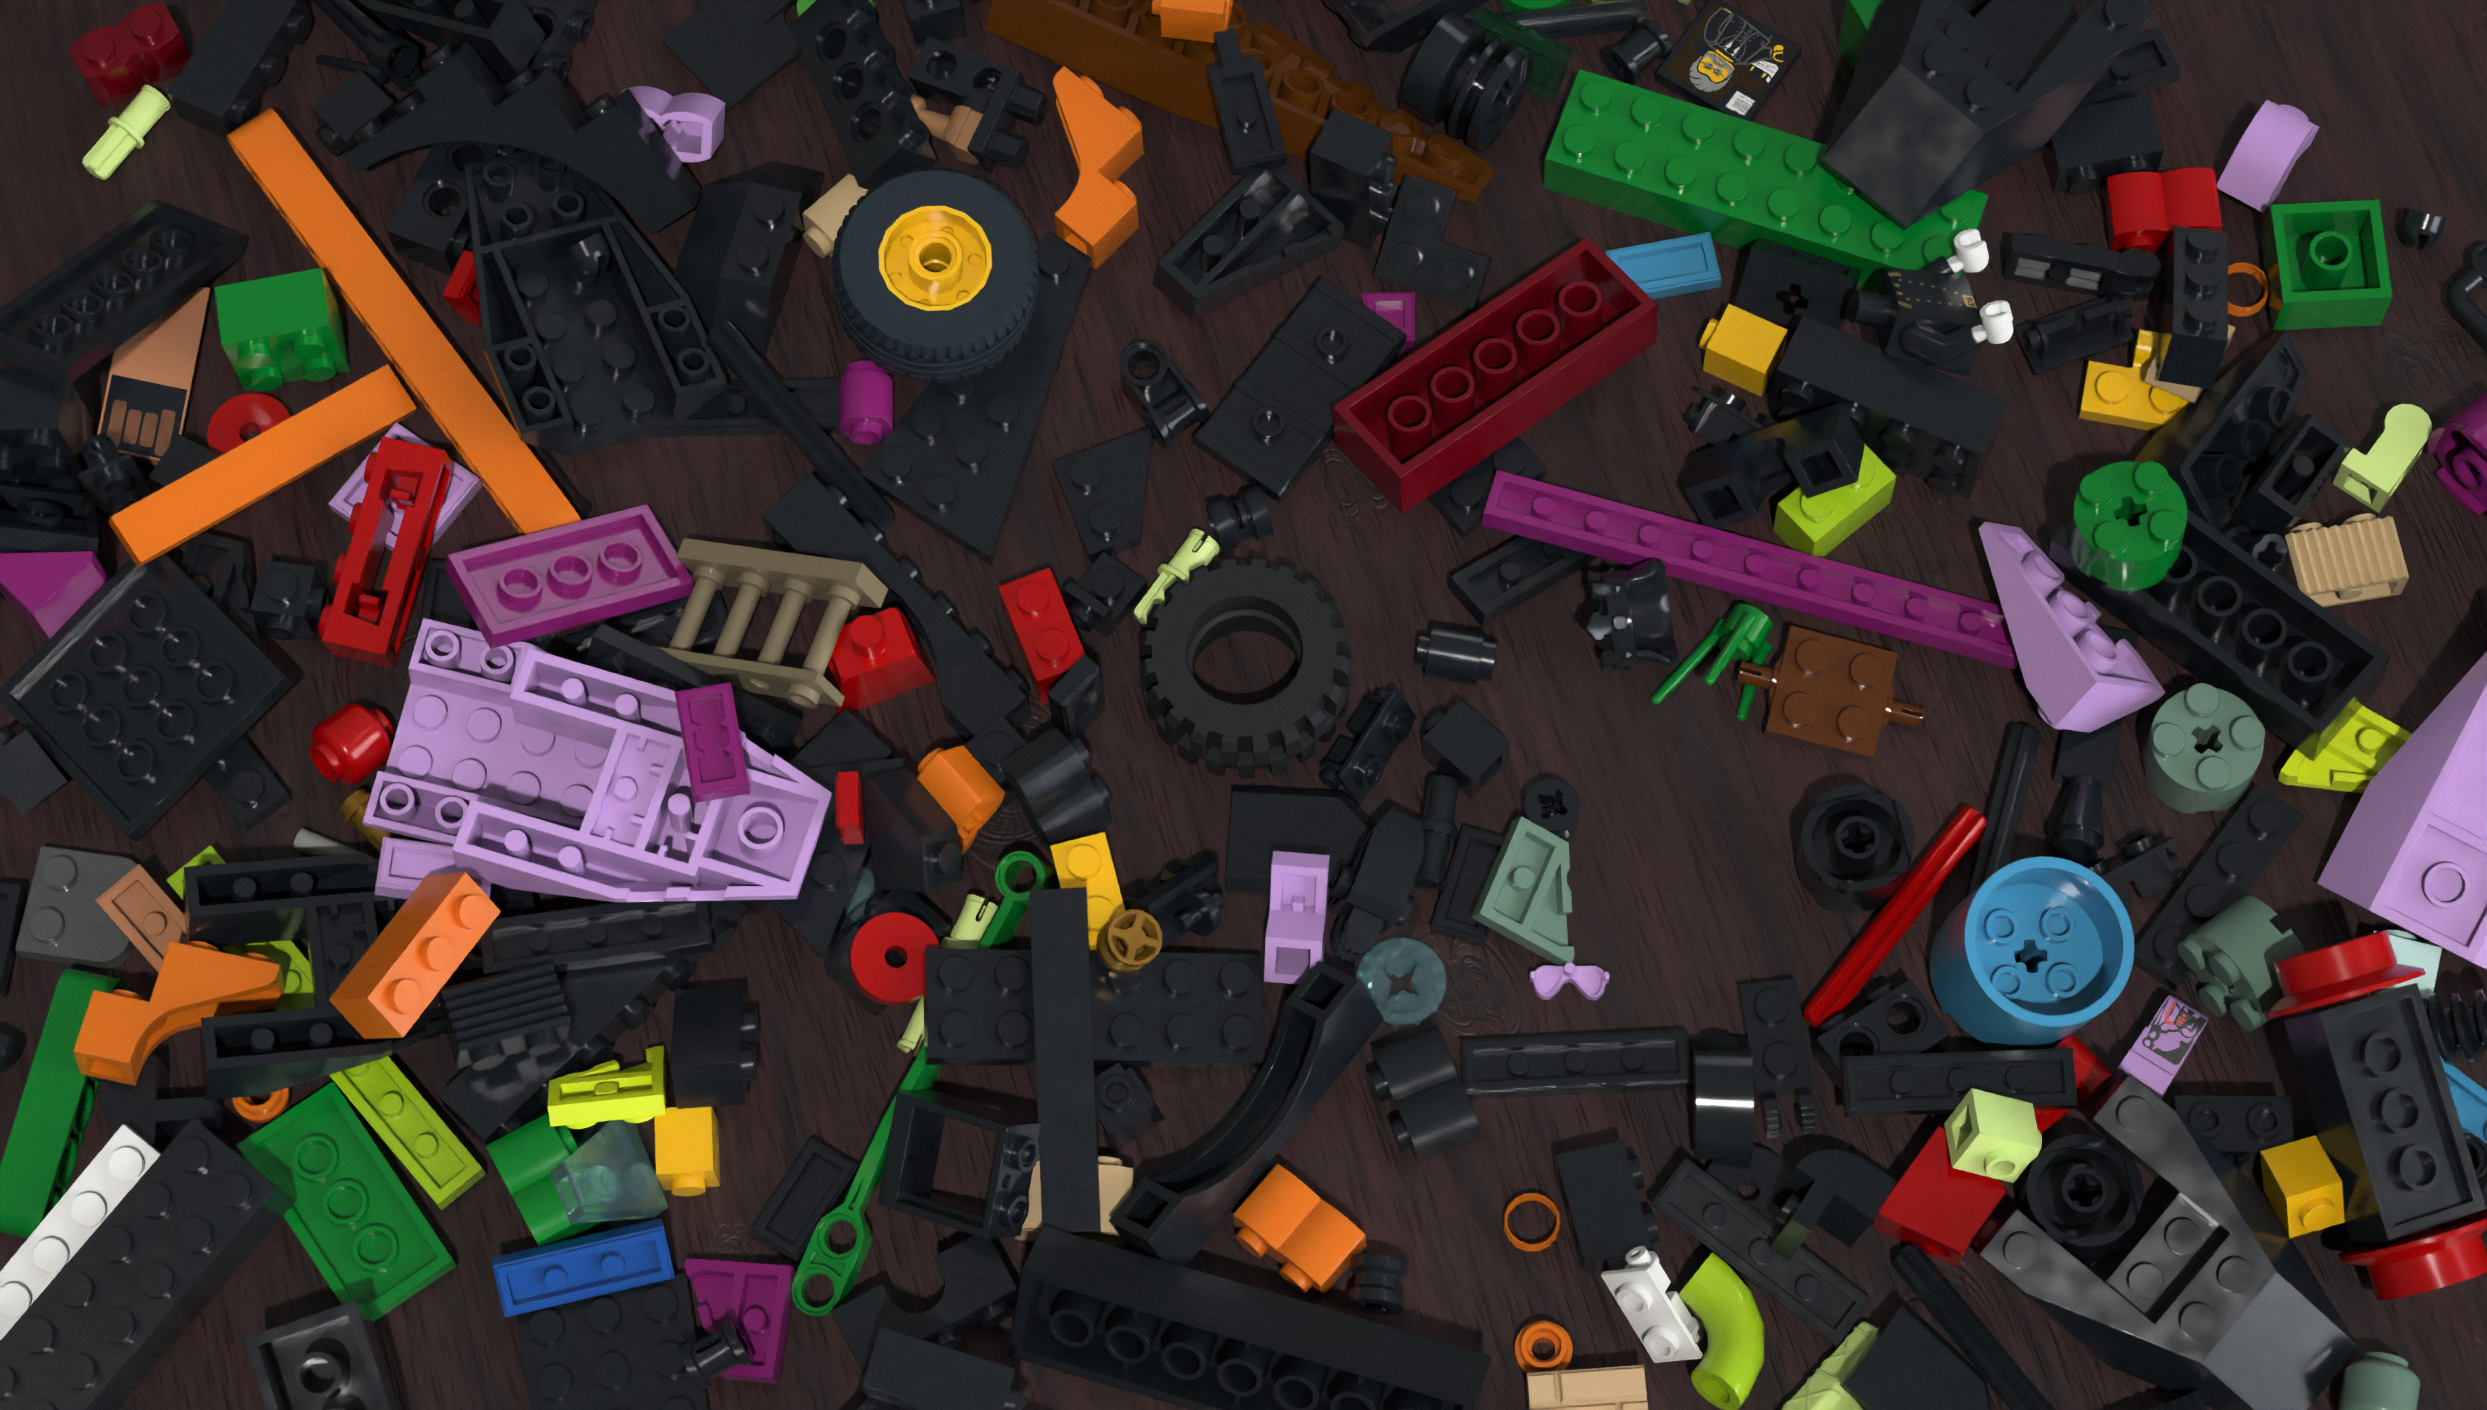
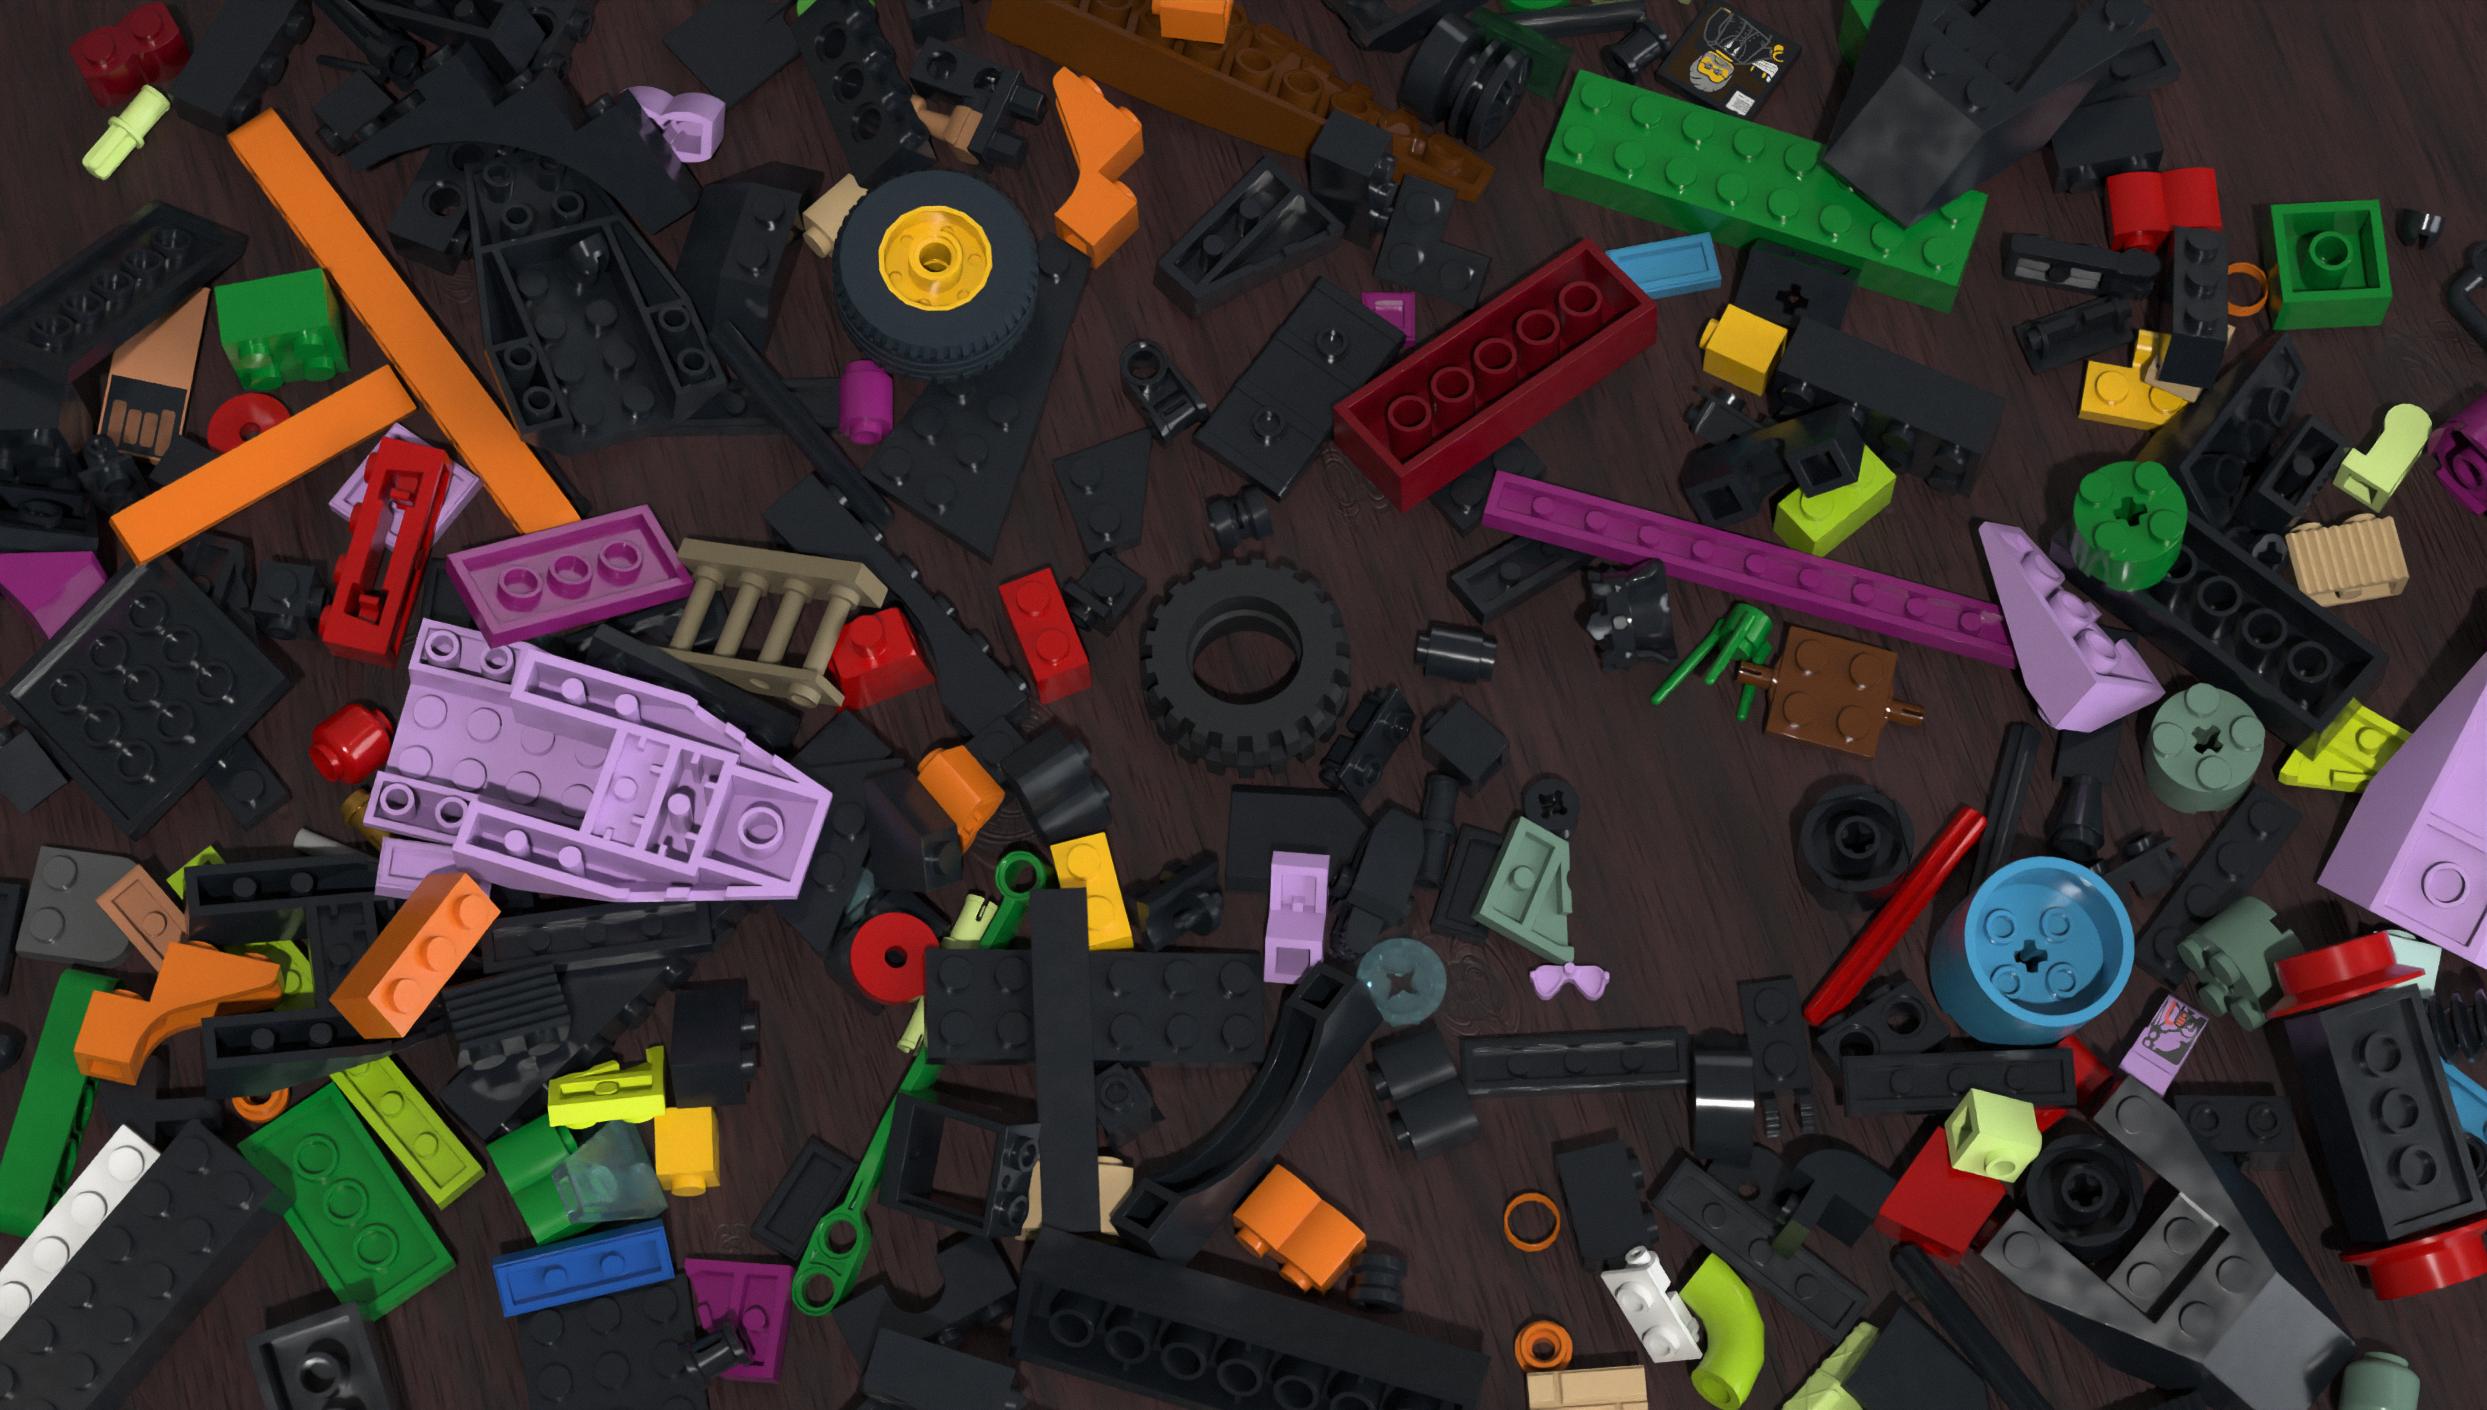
(462, 290): red tile -> none
(712, 742): magenta plate -> none
(849, 808): red tile -> none
(1077, 698): black tile -> none
(1139, 935): pearl gold wheel -> none
(1189, 556): yellowish green axle -> none
(1244, 108): black hinge -> none
(1933, 312): black torso -> none
(2267, 154): lavender brick -> none
(2302, 1186): yellow brick -> none

